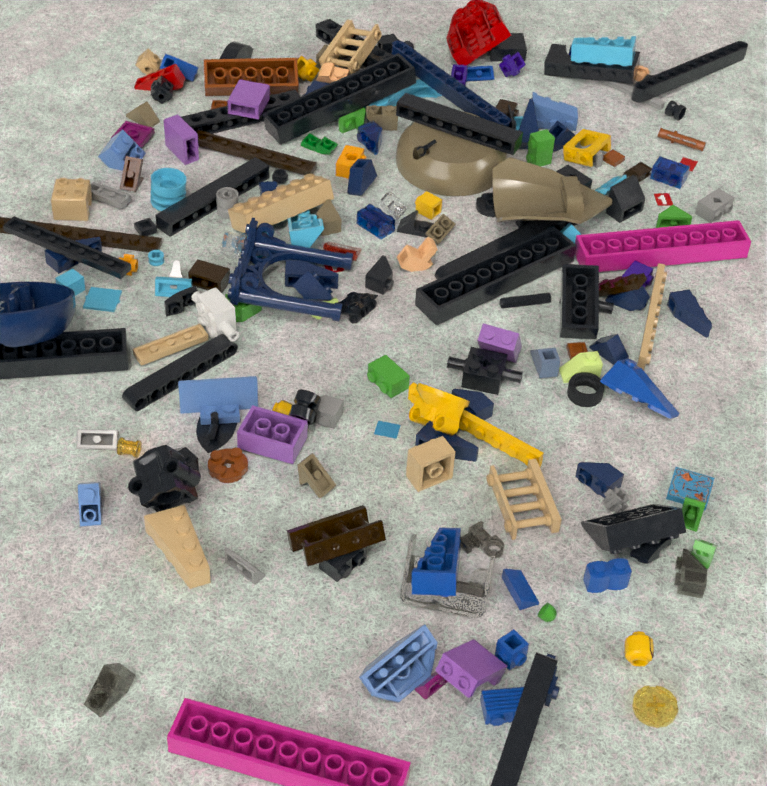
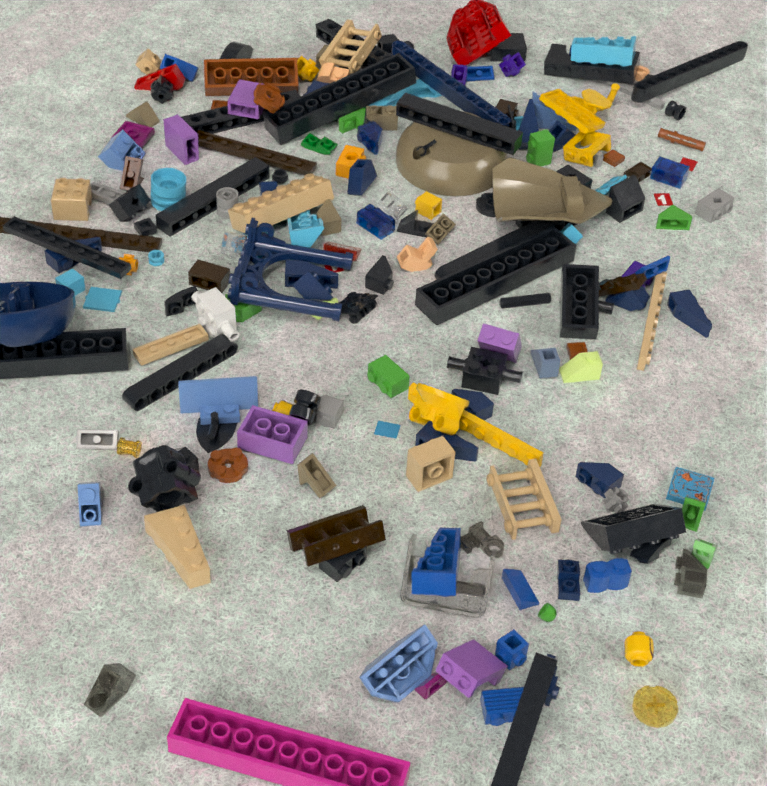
(129, 203): none -> black brick
(173, 283): medium azure piece -> none
(243, 566): light grey slope -> none
(270, 103): none -> dark orange plate
(568, 580): none -> dark blue slope
(580, 110): none -> yellow plate
(582, 399): black tyre -> none
(610, 348): dark blue slope -> none
(631, 379): blue wedge -> none
(655, 267): none -> blue slope
(663, 245): dark pink brick -> none

